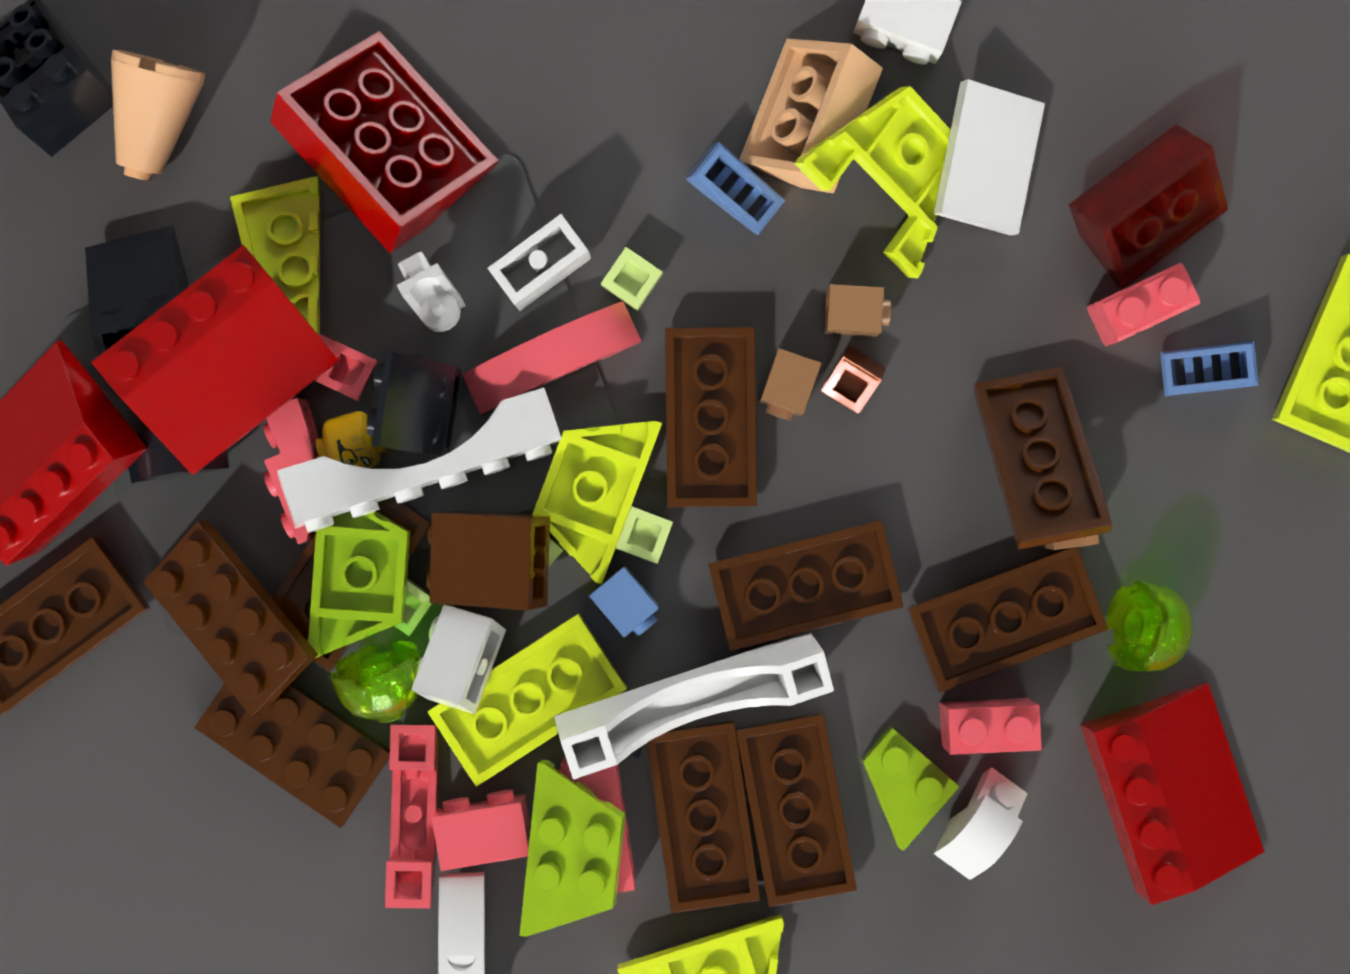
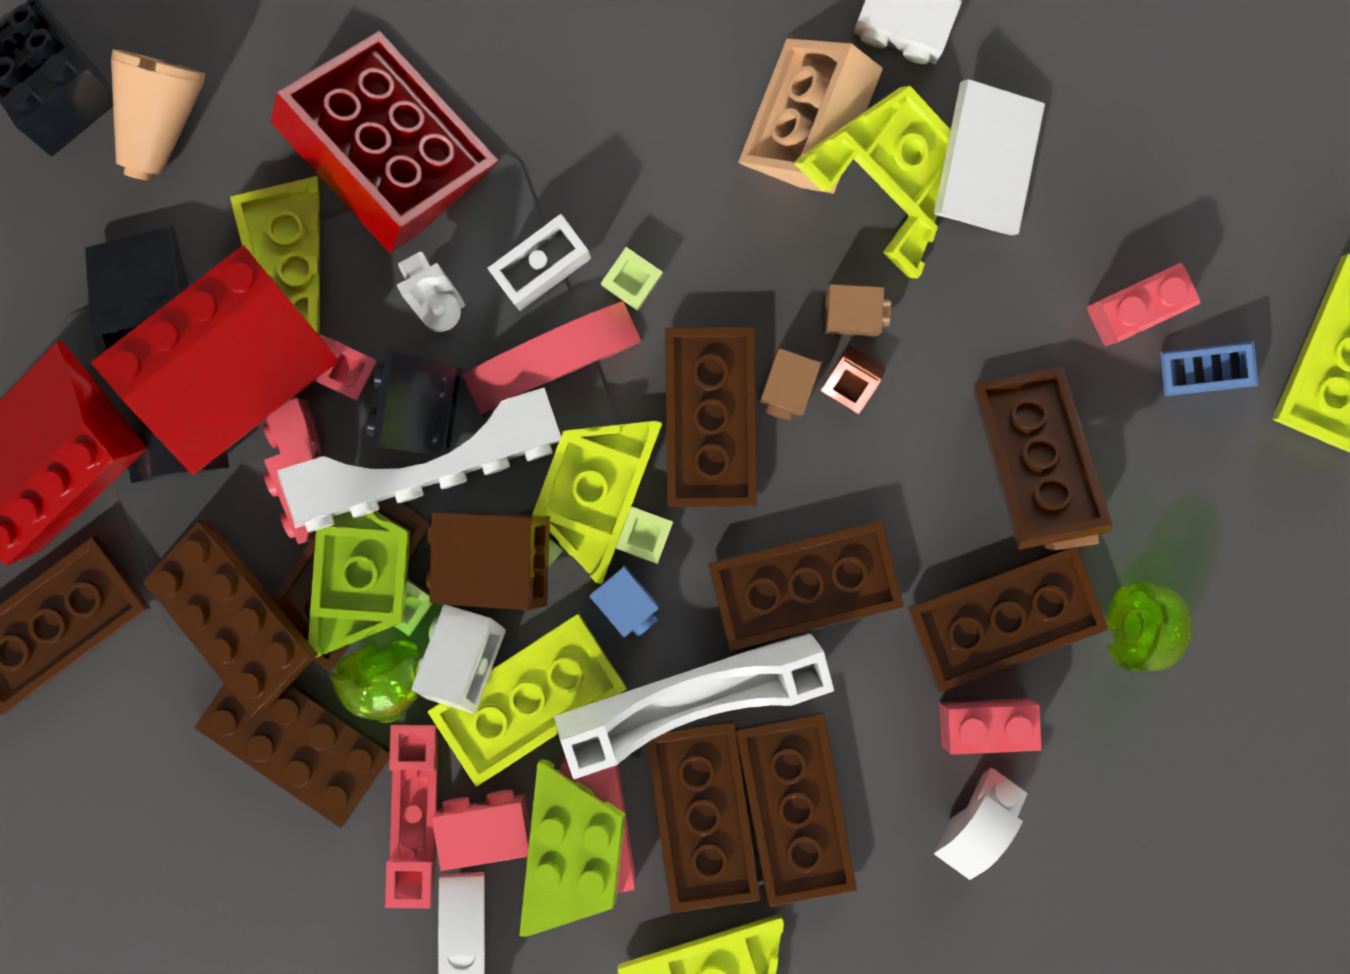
(347, 441): yellow head -> none
(745, 175): medium blue slope -> none
(906, 785): lime wing -> none
(1150, 204): clear red slope -> none
(1173, 793): red slope -> none

